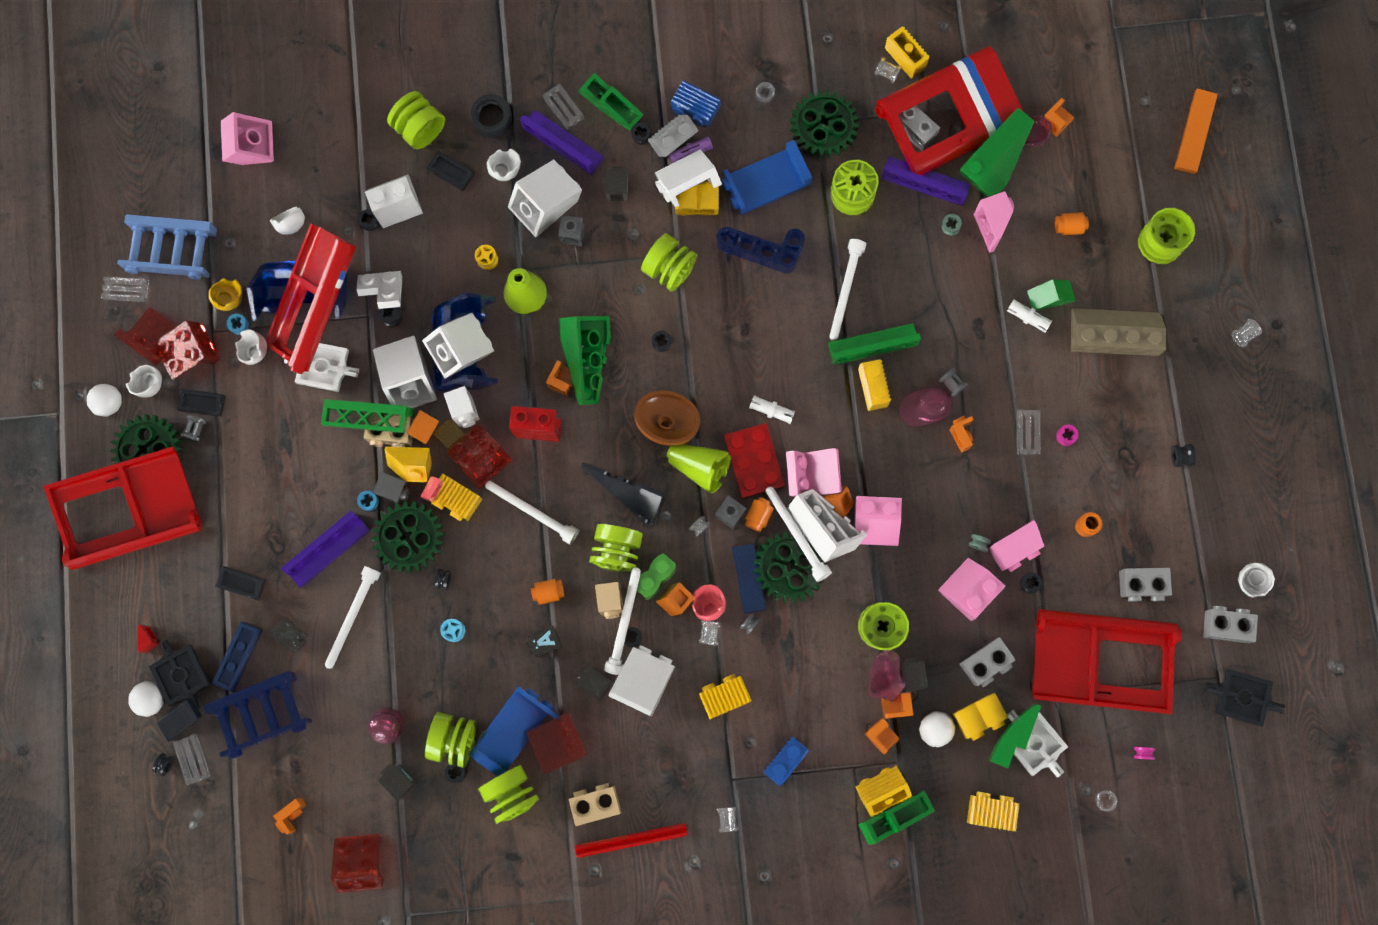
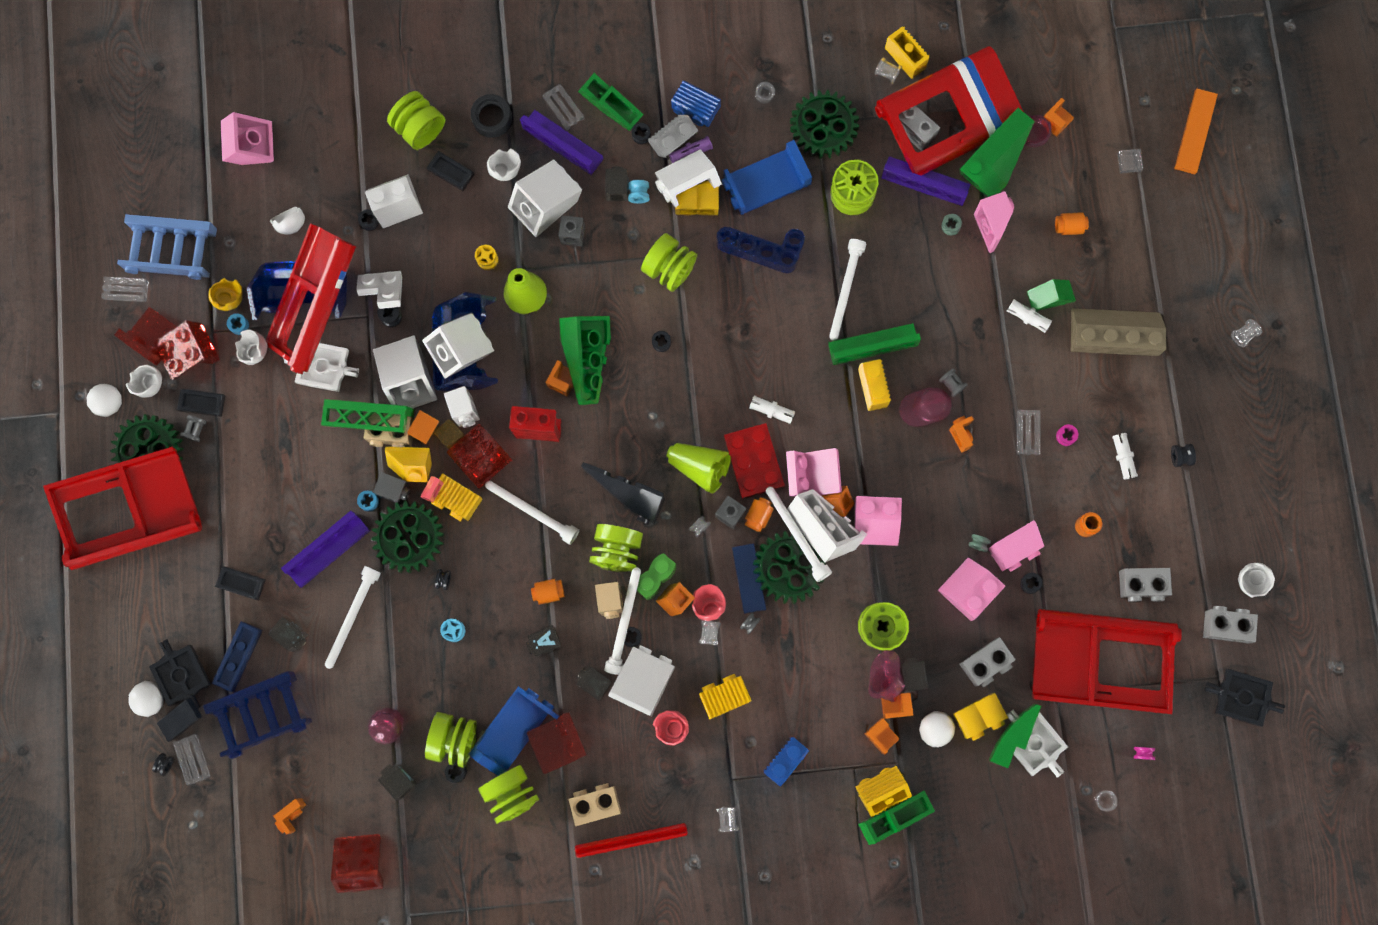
(146, 639): red slope -> none
(638, 191): none -> medium azure wheel
(667, 417): dark orange dish -> none
(671, 727): none -> coral hair
(993, 812): yellow brick -> none
(1125, 456): none -> white pin
(1130, 161): none -> clear tile
(1166, 235): lime wheel -> none

